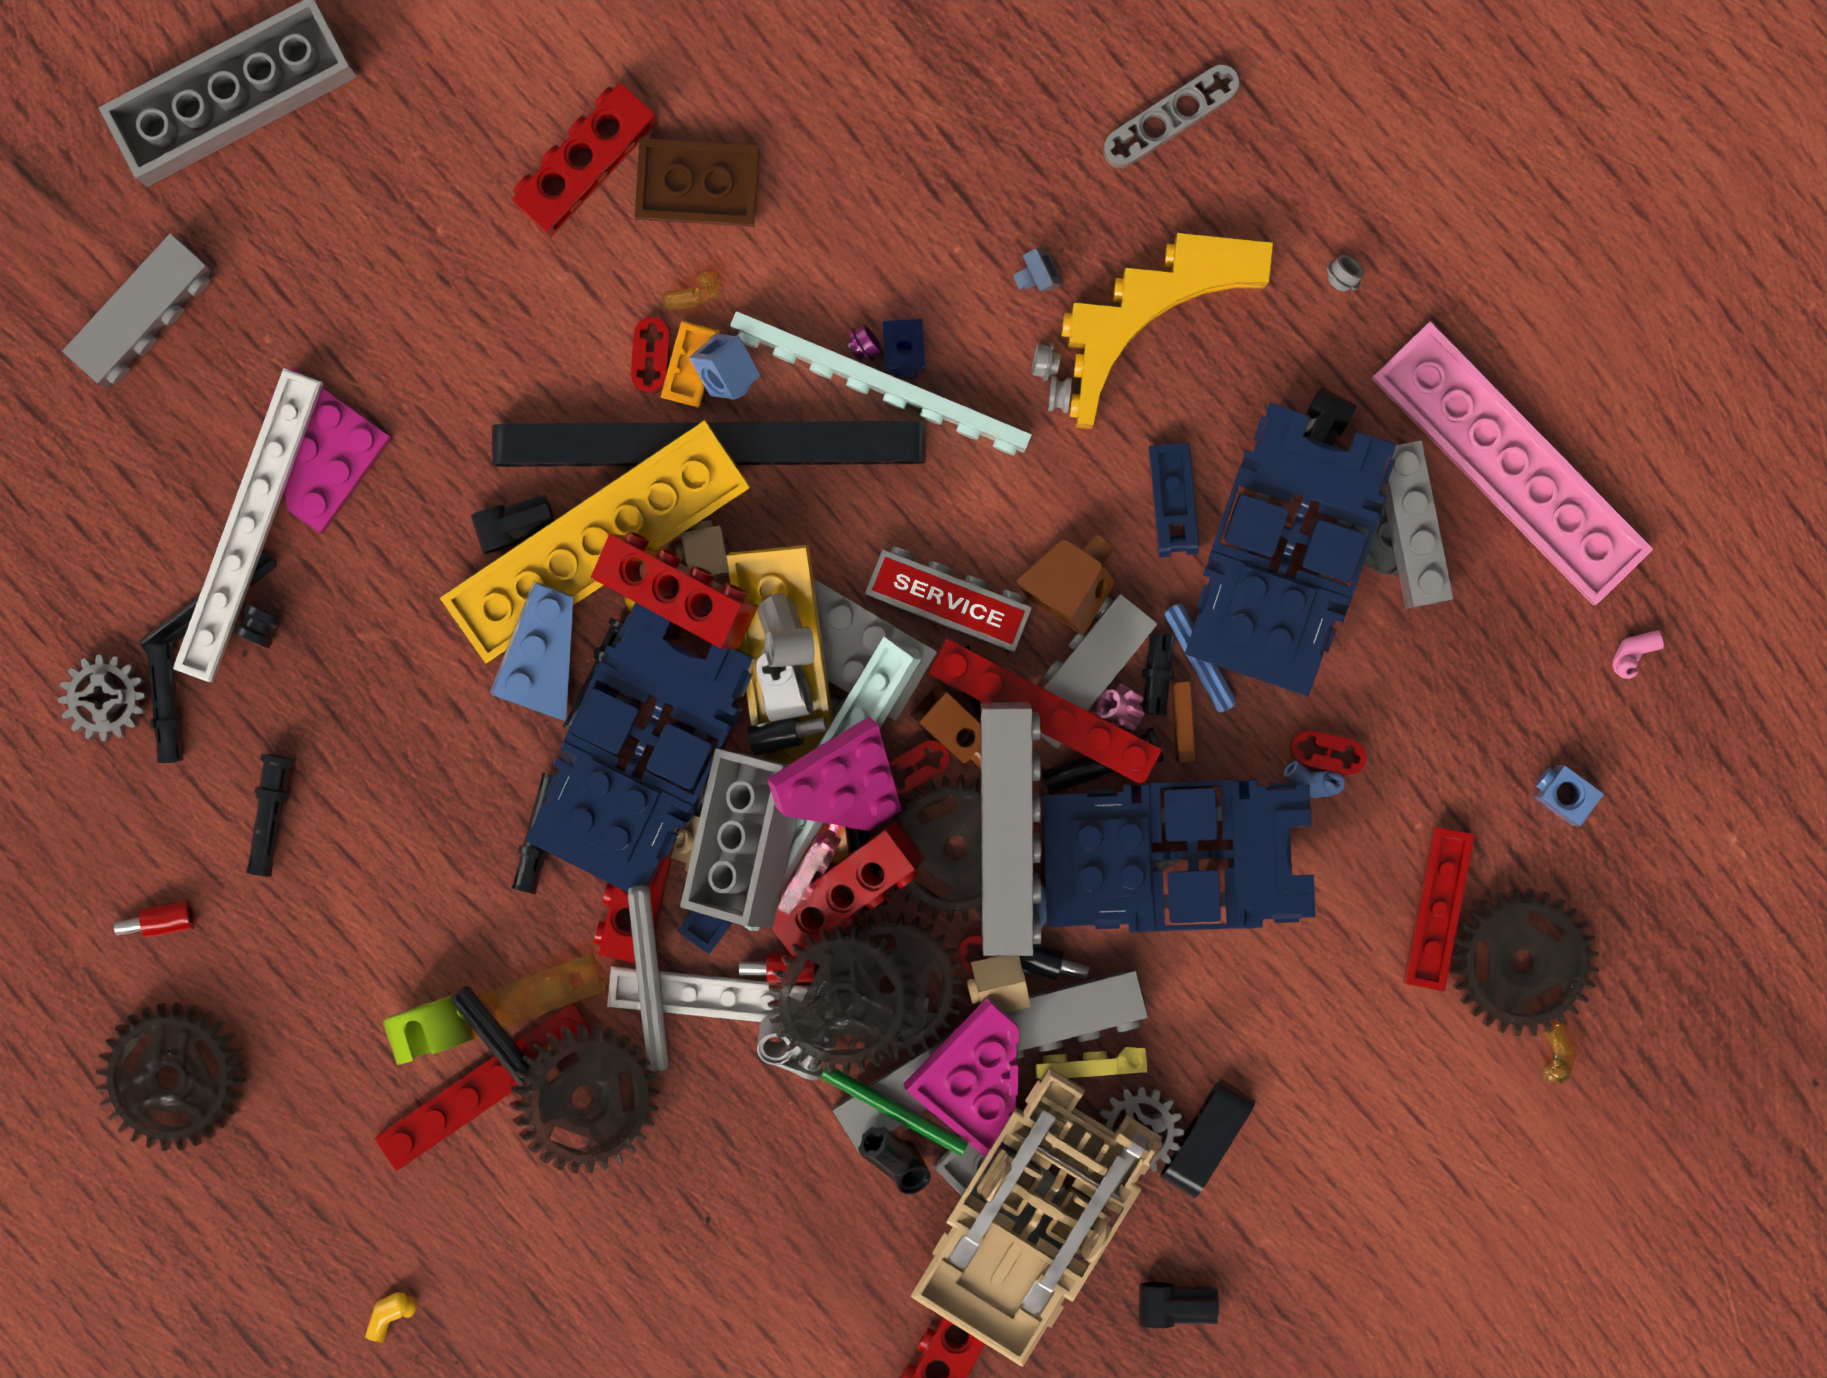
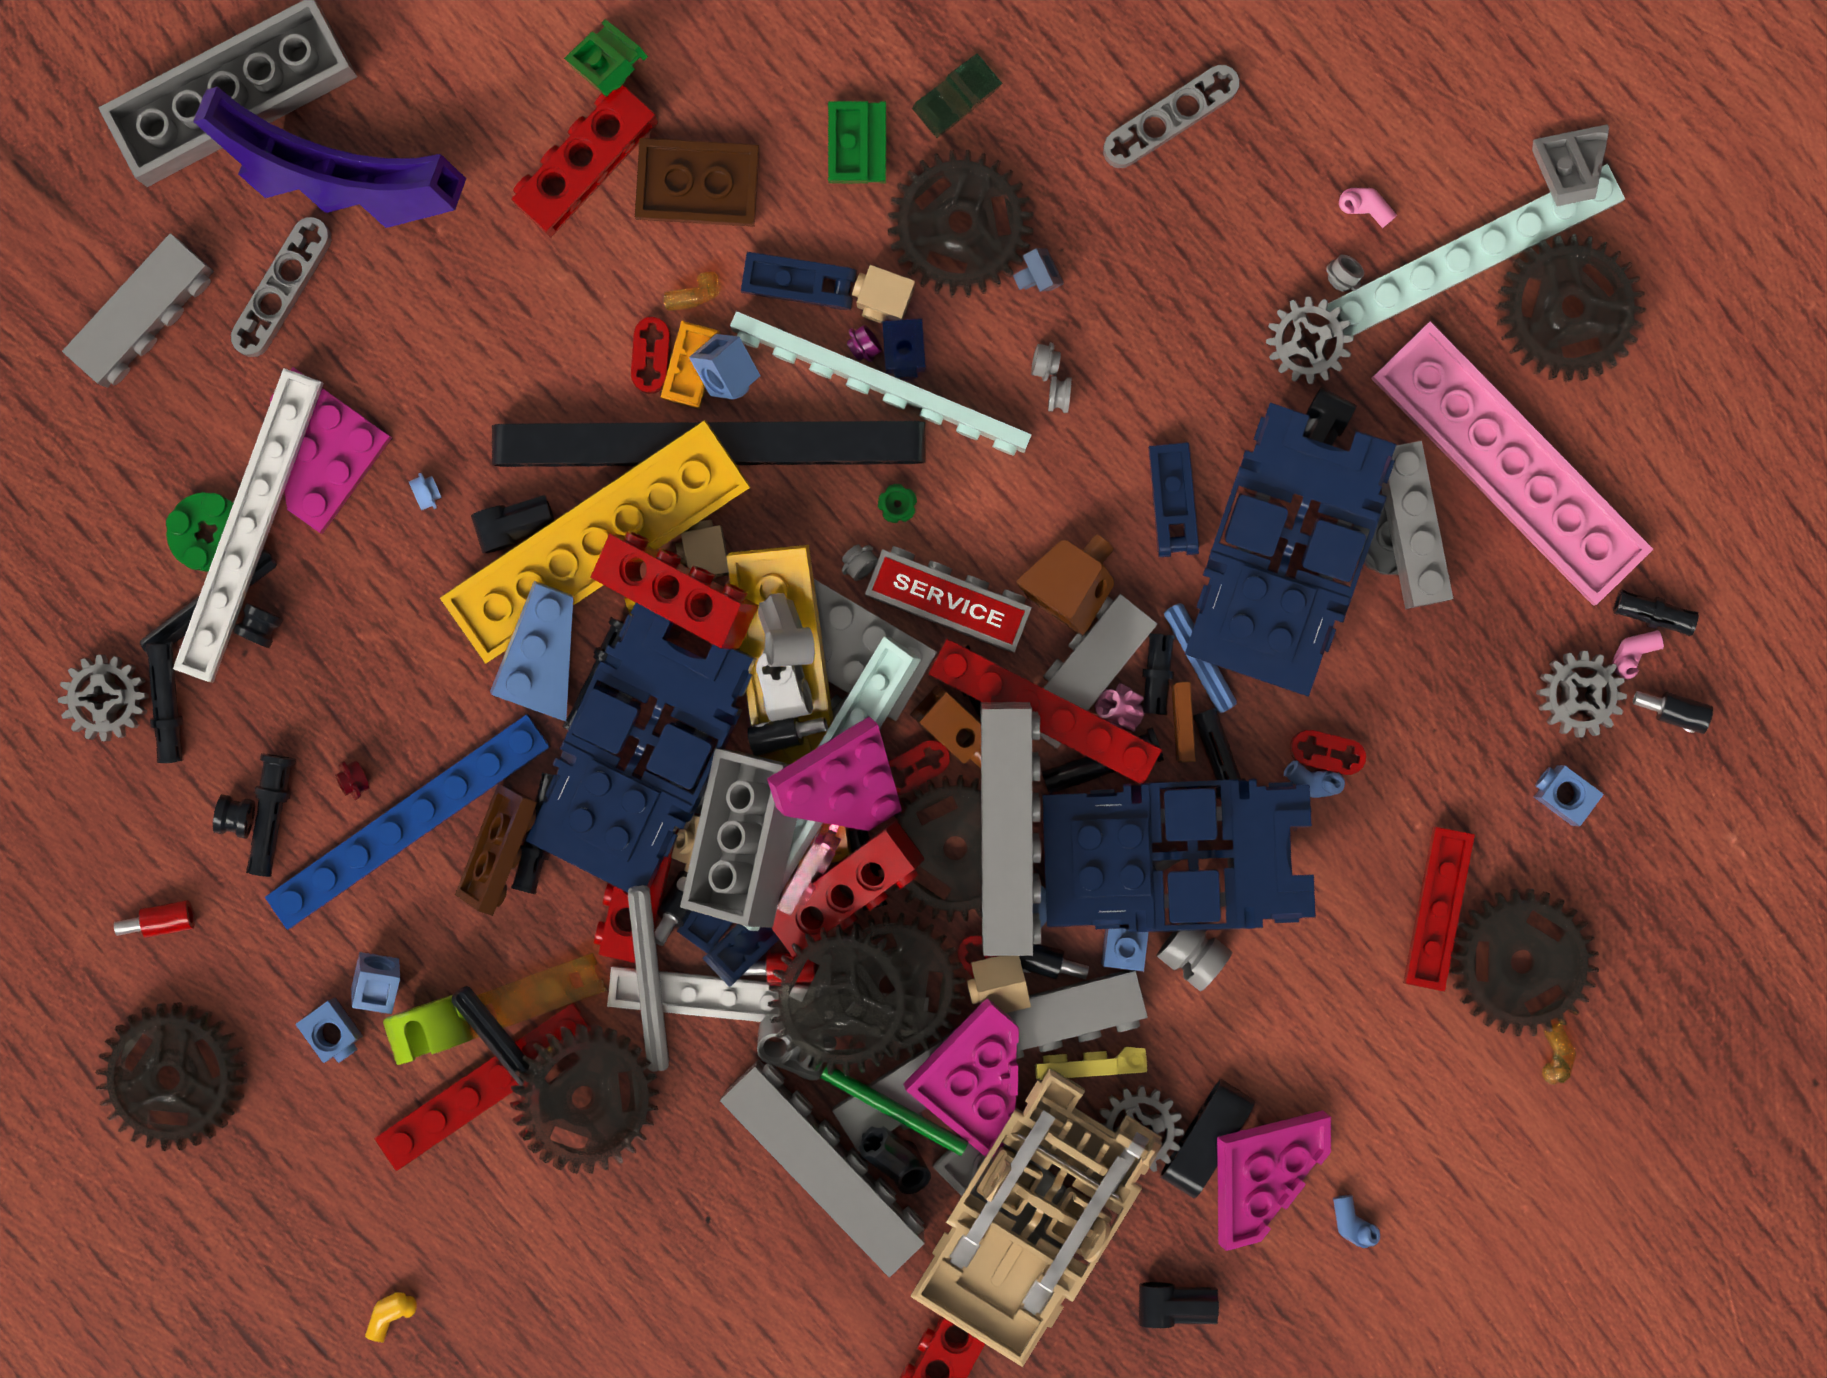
(184, 525): none -> green plate
(233, 816): none -> black wheel
(280, 162): none -> dark purple arch
(287, 290): none -> light grey beam
(313, 1026): none -> medium blue brick
(352, 779): none -> dark red plate
(375, 983): none -> medium blue brick
(407, 822): none -> blue plate
(425, 491): none -> light blue plate
(496, 850): none -> reddish brown plate
(605, 58): none -> green plate
(670, 910): none -> black piece
(739, 951): none -> dark blue plate
(797, 280): none -> dark blue plate
(824, 1167): none -> light grey brick
(856, 142): none -> green plate
(859, 562): none -> light grey plate
(883, 294): none -> tan brick
(887, 499): none -> green plate
(957, 95): none -> clear green slope
(979, 247): none -> clear smoke gear
(1124, 949): none -> medium blue brick
(1195, 955): none -> light grey wheel
(1197, 268): yellow arch -> none
(1207, 723): none -> black pin
(1265, 1171): none -> dark pink plate
(1293, 347): none -> light grey gear
(1351, 1226): none -> medium blue arm
(1367, 201): none -> bright pink arm
(1469, 256): none -> light aqua plate
(1550, 328): none -> clear smoke gear
(1572, 163): none -> light grey wing
(1594, 683): none -> light grey gear
(1655, 612): none -> black pin
(1677, 710): none -> black piece

